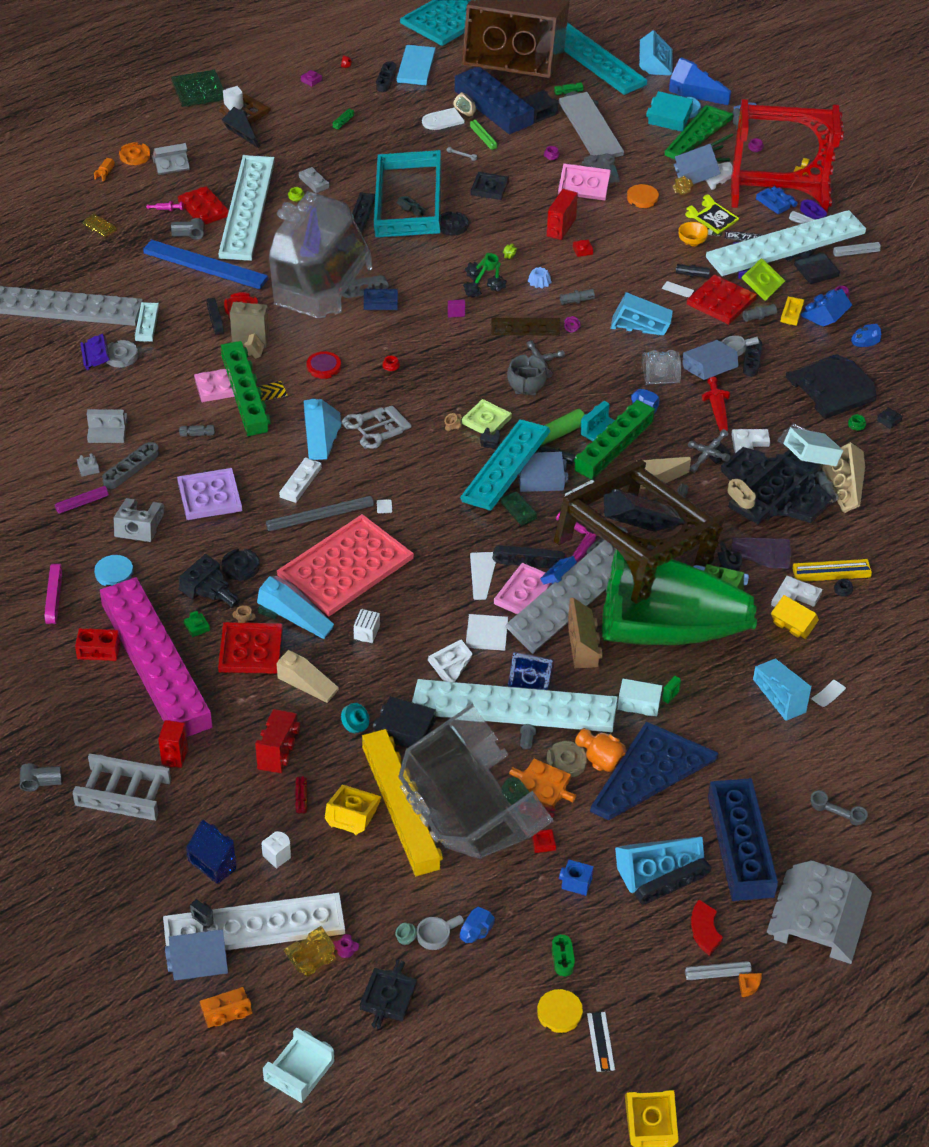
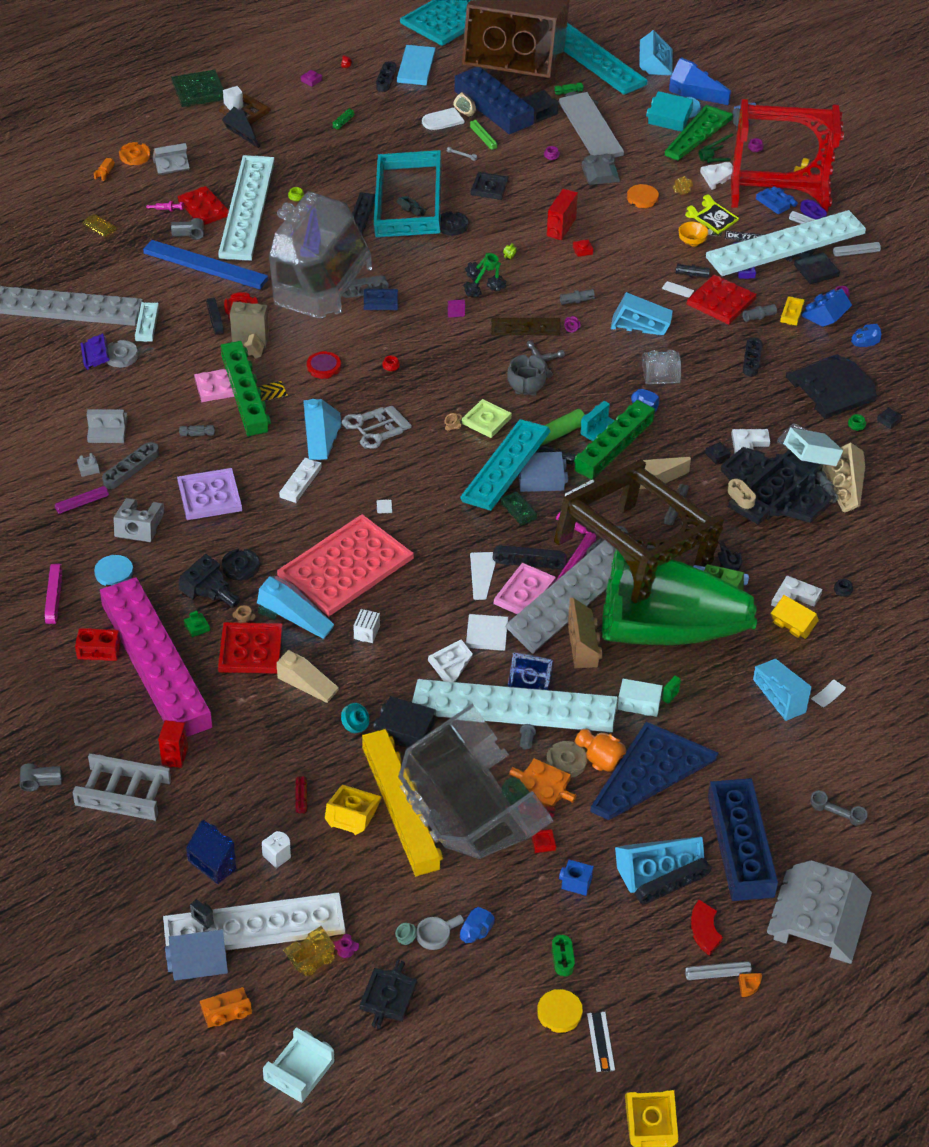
(277, 741): red wedge -> none
(313, 180): light grey plate -> none
(319, 513): dark grey axle -> none
(490, 441): black tile -> none
(539, 278): light blue piece -> none
(558, 570): blue plate -> none
(587, 181): bright pink plate -> none
(639, 511): black slope -> none
(697, 164): sand blue brick -> none
(709, 450): flat silver piece -> none
(710, 359): sand blue brick -> none
(716, 399): red sword -> none
(739, 344): light grey piece -> none
(763, 279): lime plate -> none
(764, 551): clear purple slope -> none
(832, 570): yellow tile -> none

